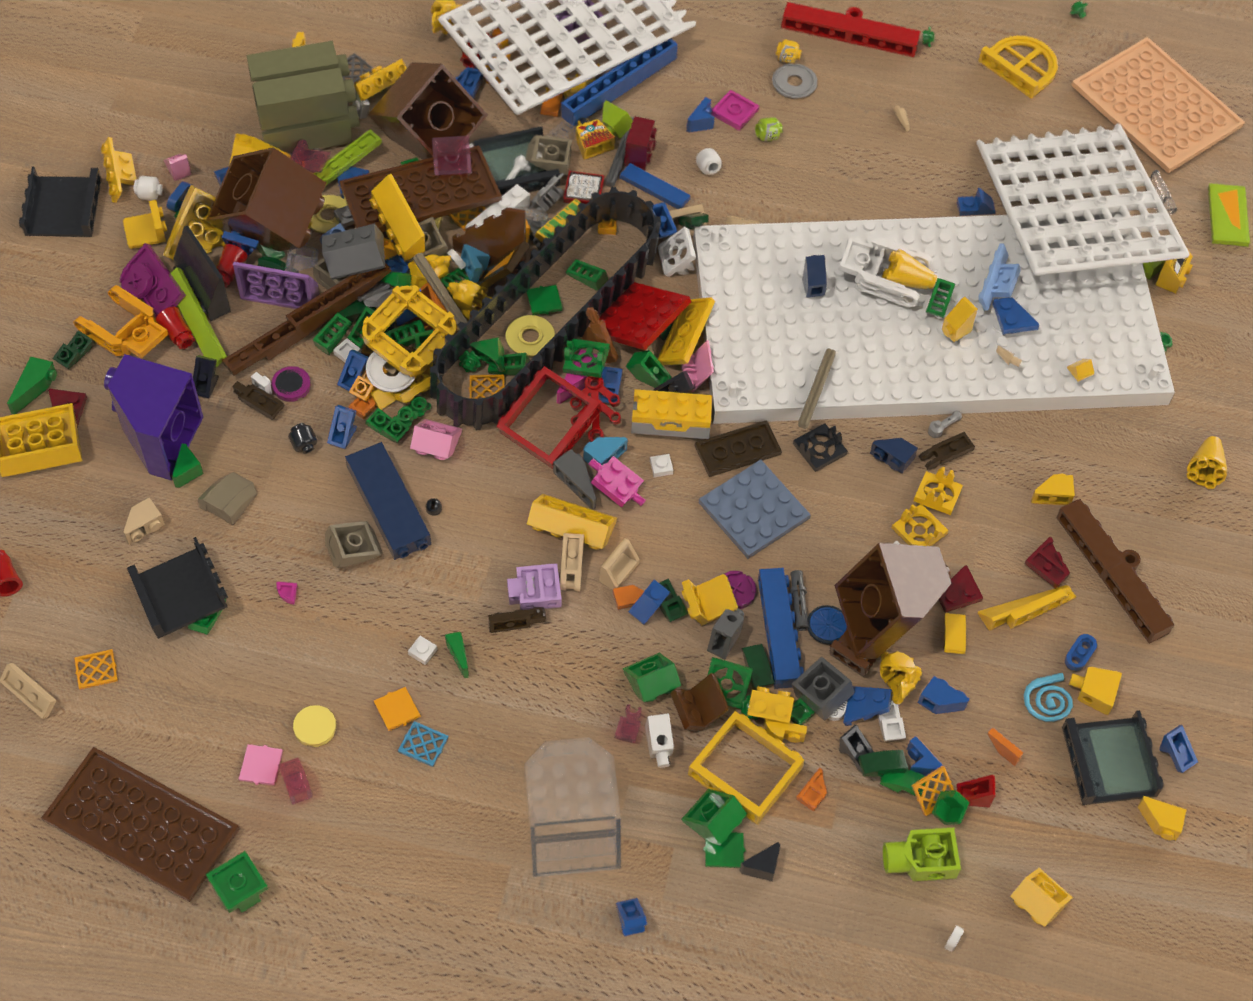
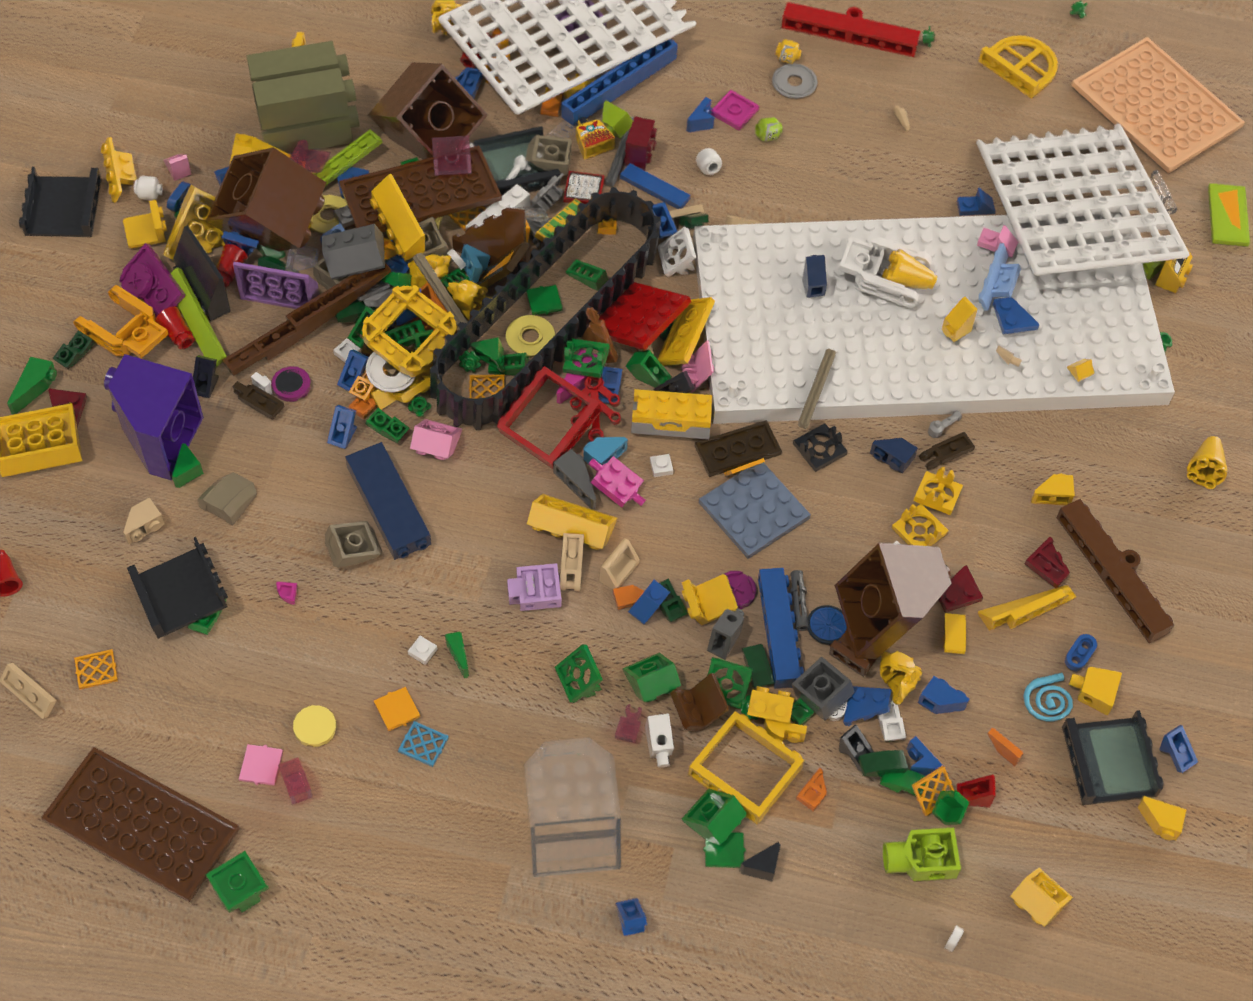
(302, 438): black head -> none
(336, 337): green slope -> none
(362, 62): flat silver window -> none
(362, 106): white plate -> none
(379, 79): yellow bracket -> none
(404, 411): green plate -> none
(438, 507): black hinge -> none
(516, 620): dark brown hinge -> none
(574, 661): none -> green piece
(744, 467): none -> light orange window
(944, 285): green slope -> none
(991, 239): none -> bright pink slope

